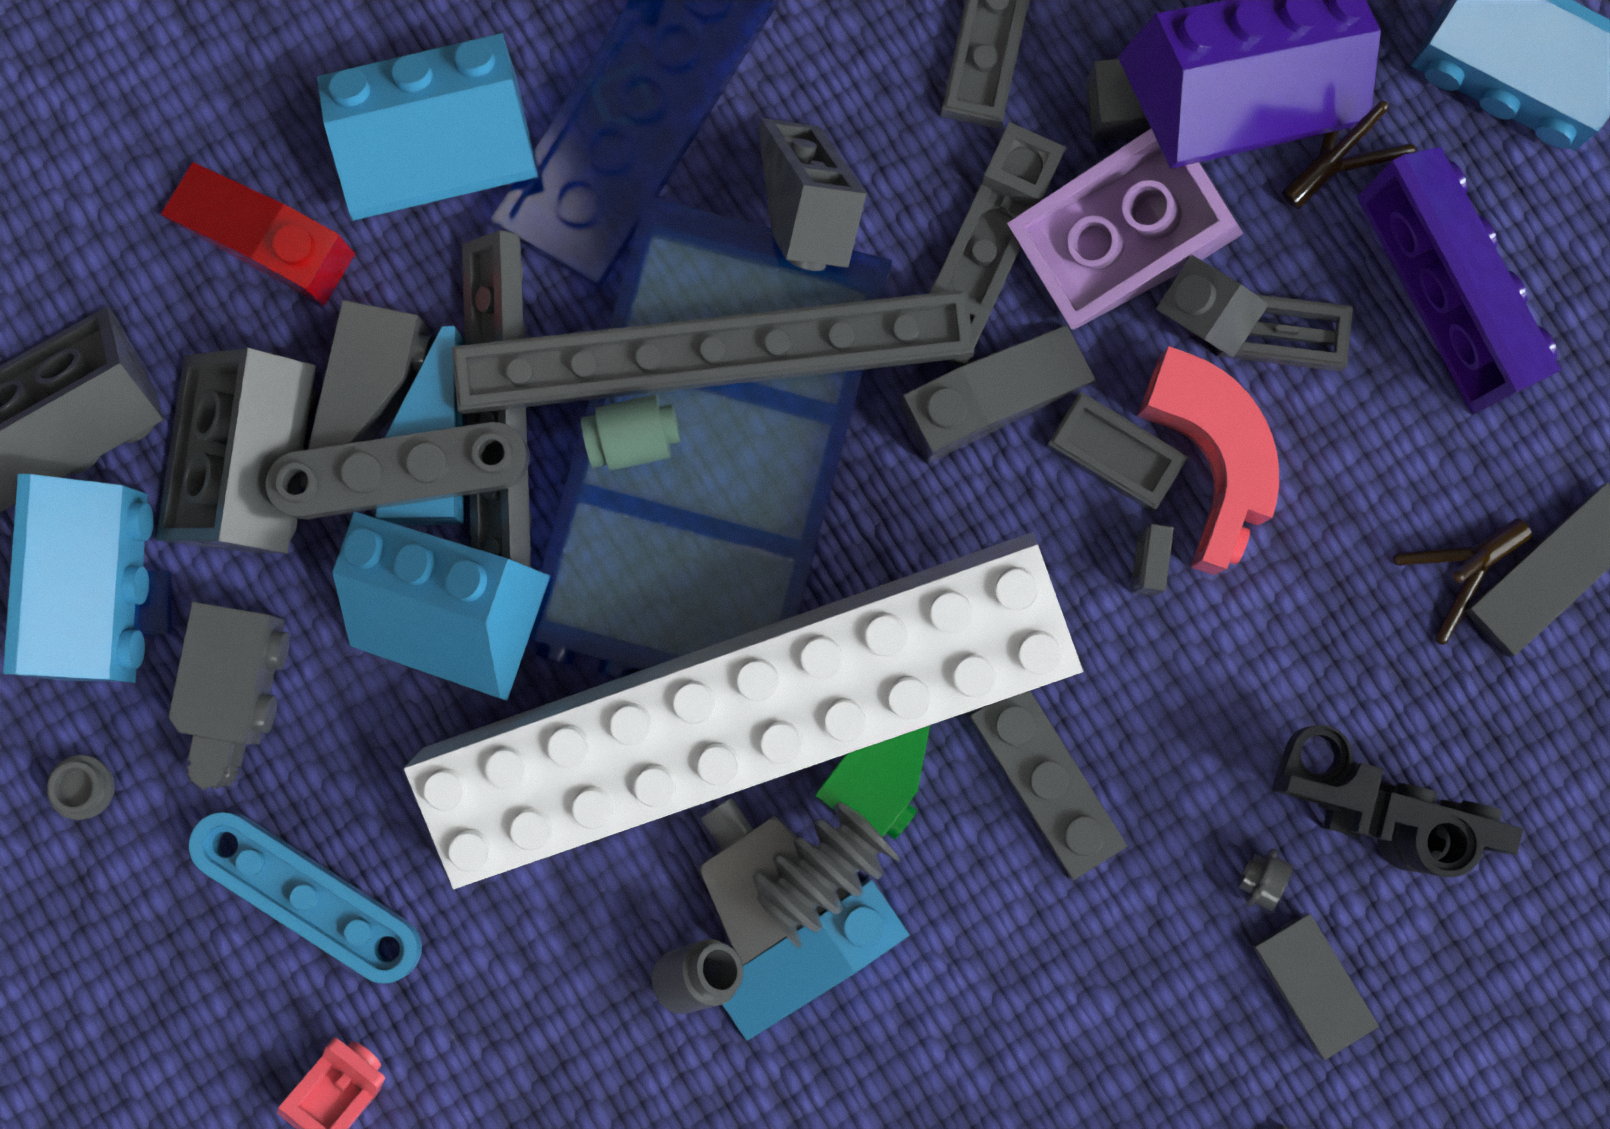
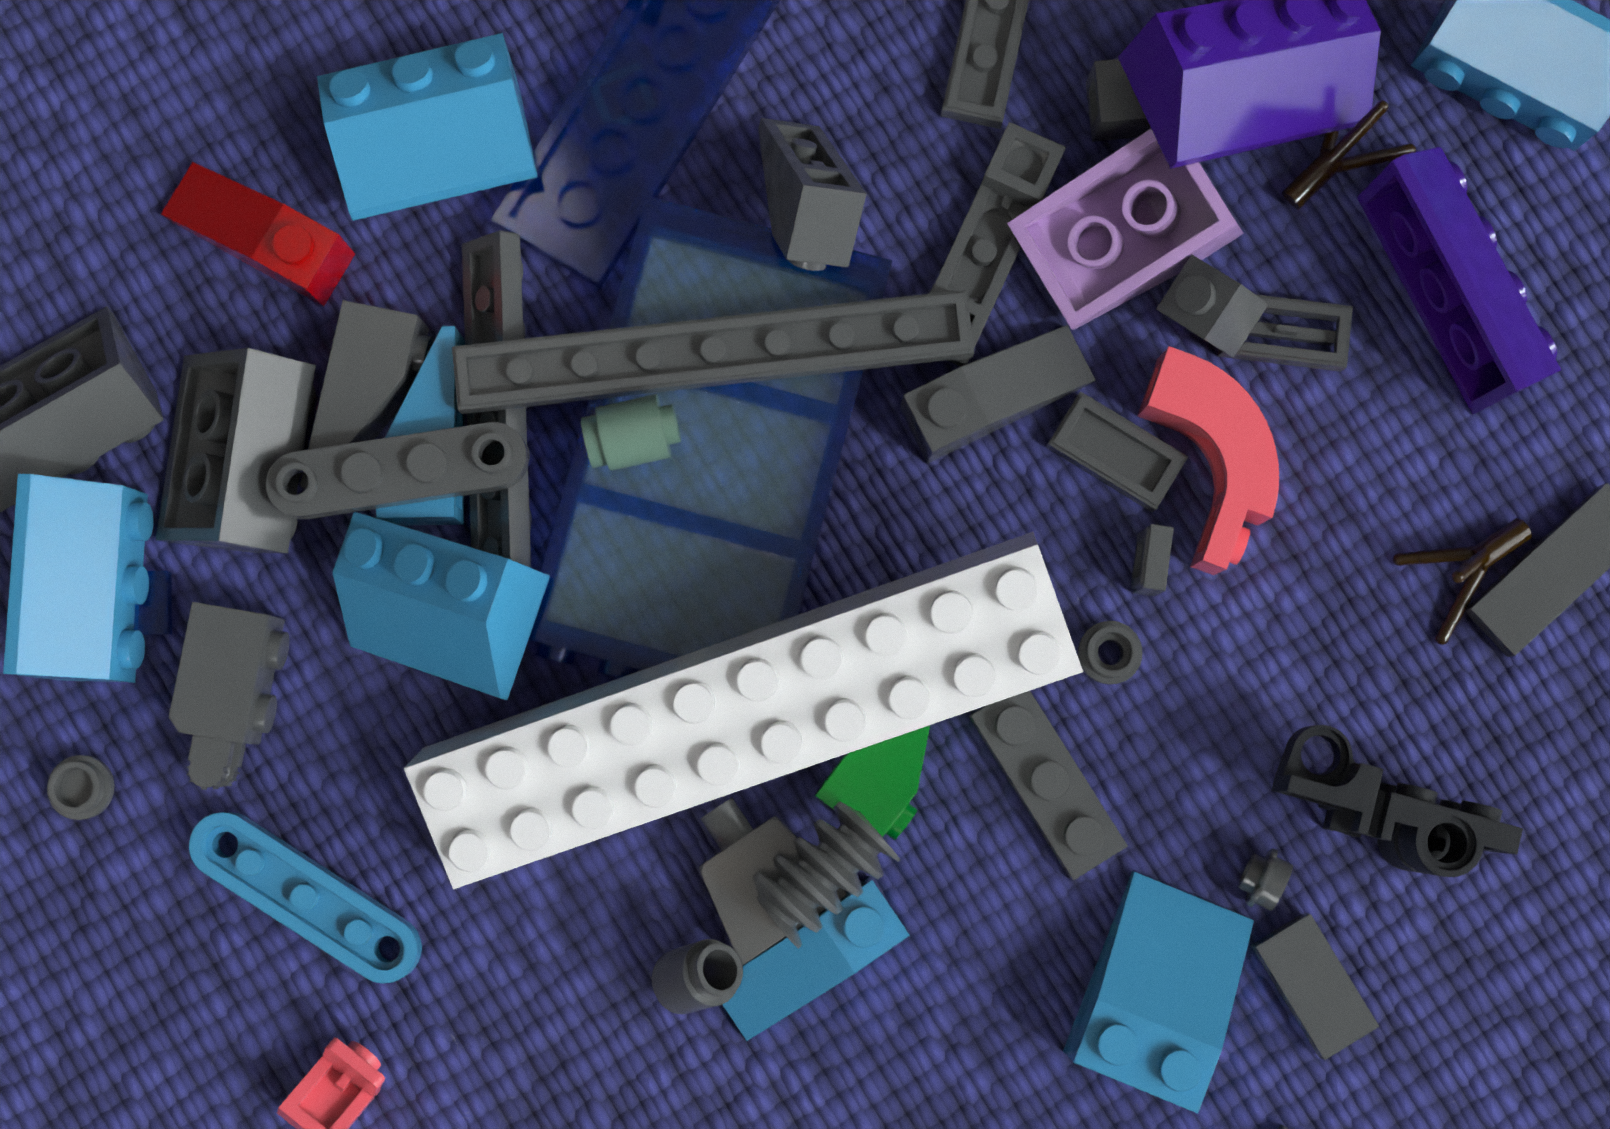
(1128, 645): none -> dark grey plate
(1161, 993): none -> dark azure slope

